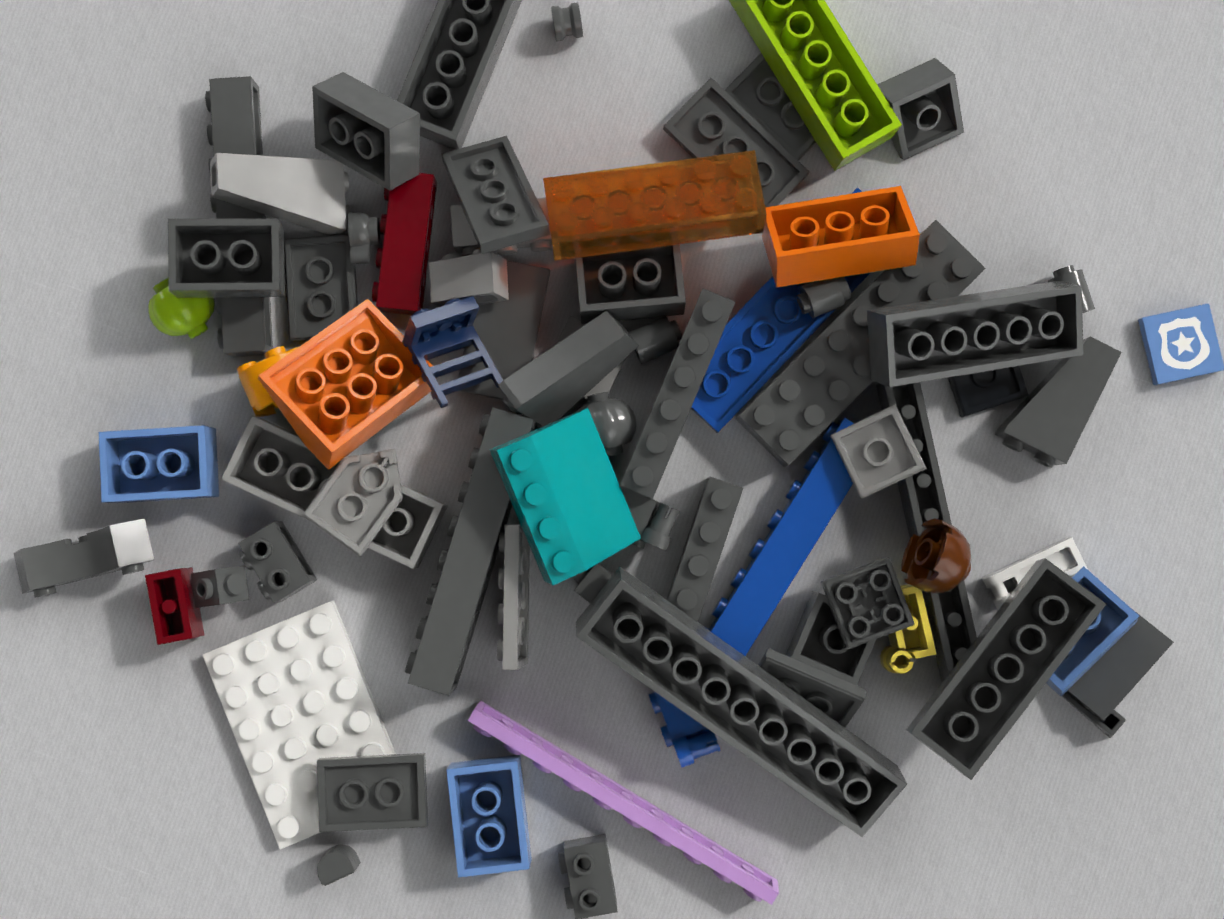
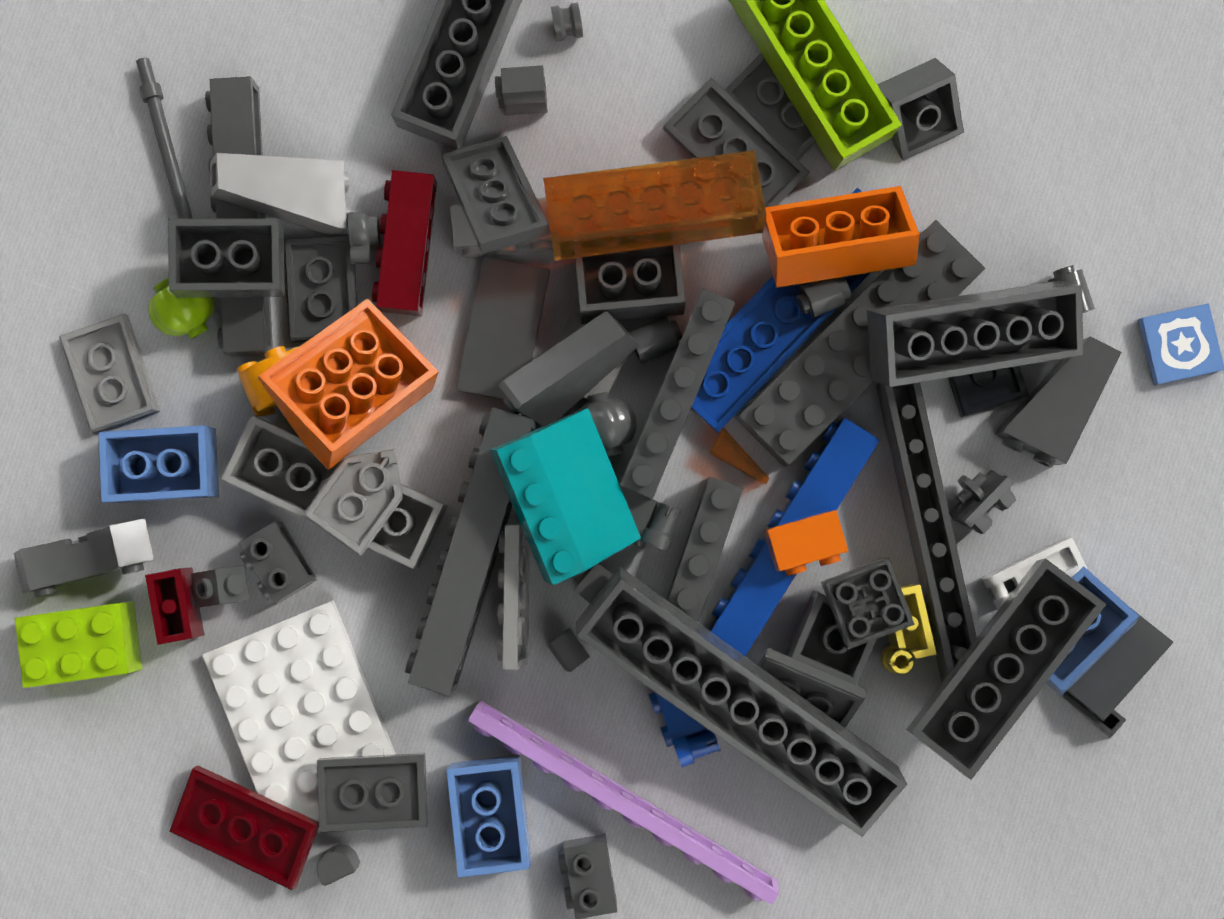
(78, 644): none -> lime brick
(109, 373): none -> light grey tile
(152, 95): none -> dark grey bar
(244, 827): none -> dark red tile
(366, 130): dark grey brick -> none
(444, 331): dark blue plate -> none
(469, 276): light grey brick -> none
(522, 90): none -> dark grey brick
(568, 650): none -> dark grey brick
(732, 453): none -> clear orange piece
(806, 541): none -> orange brick
(878, 451): light grey tile -> none
(937, 558): reddish brown cylinder -> none
(979, 496): none -> dark grey hips

